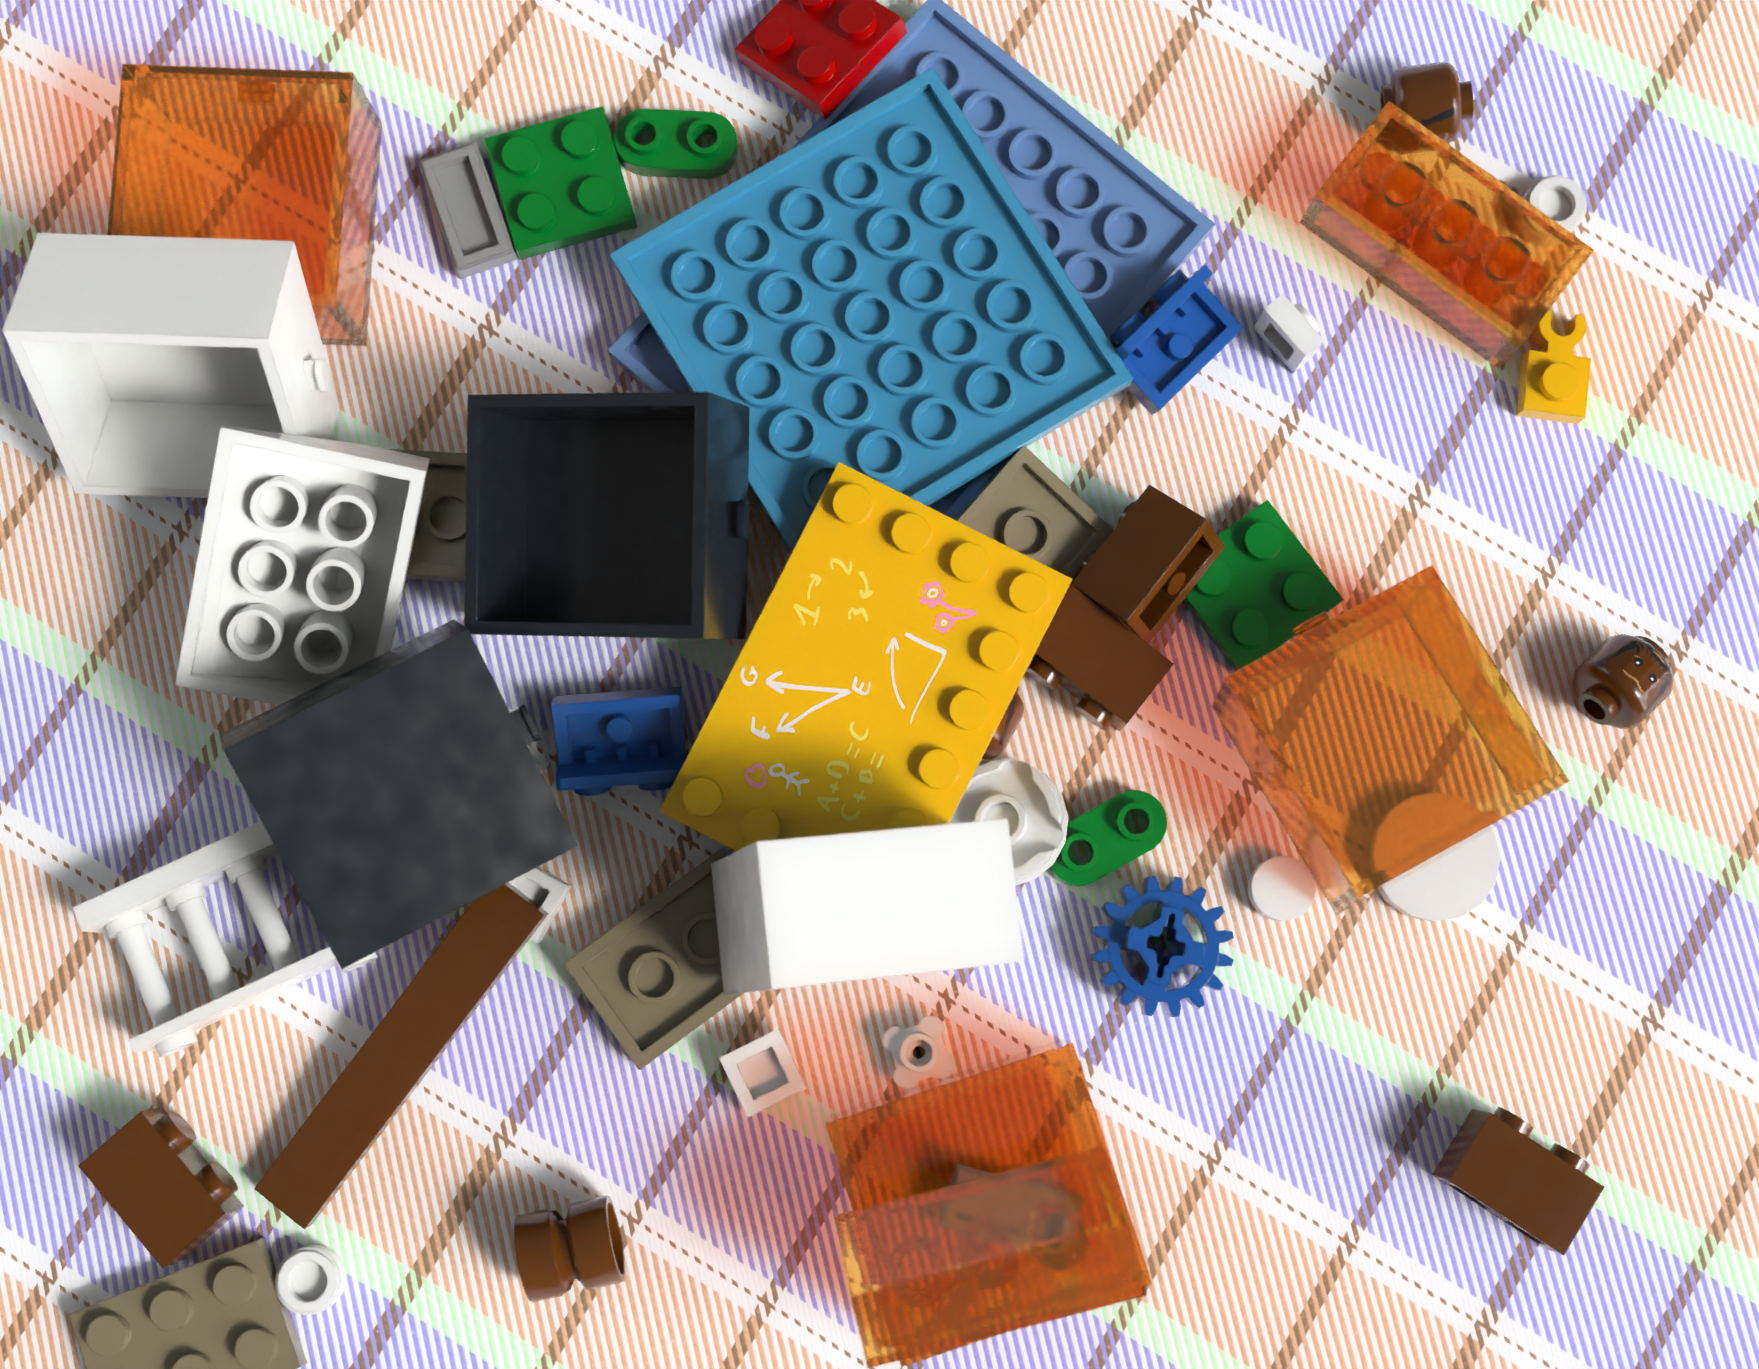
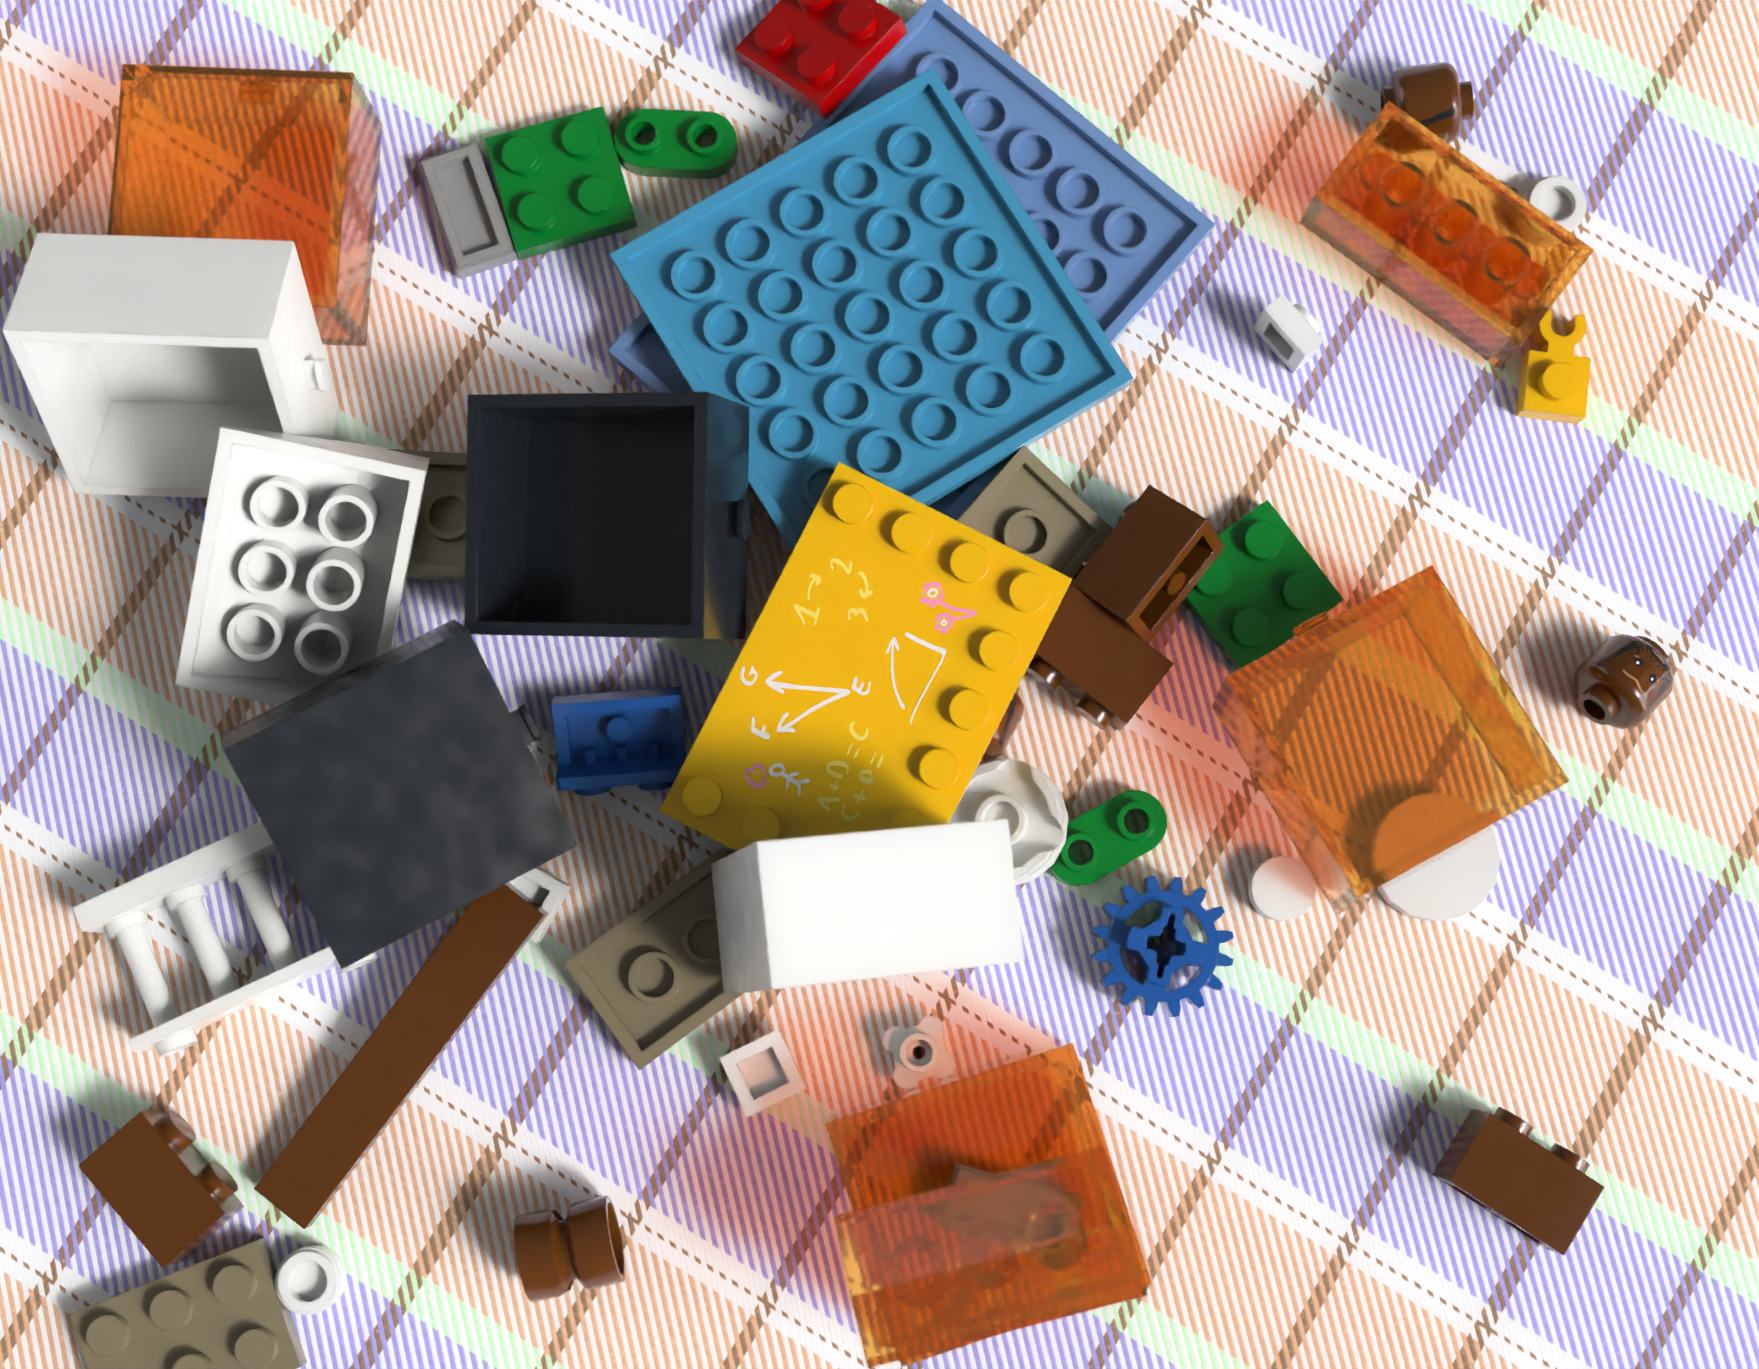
(1174, 338): blue bracket -> none

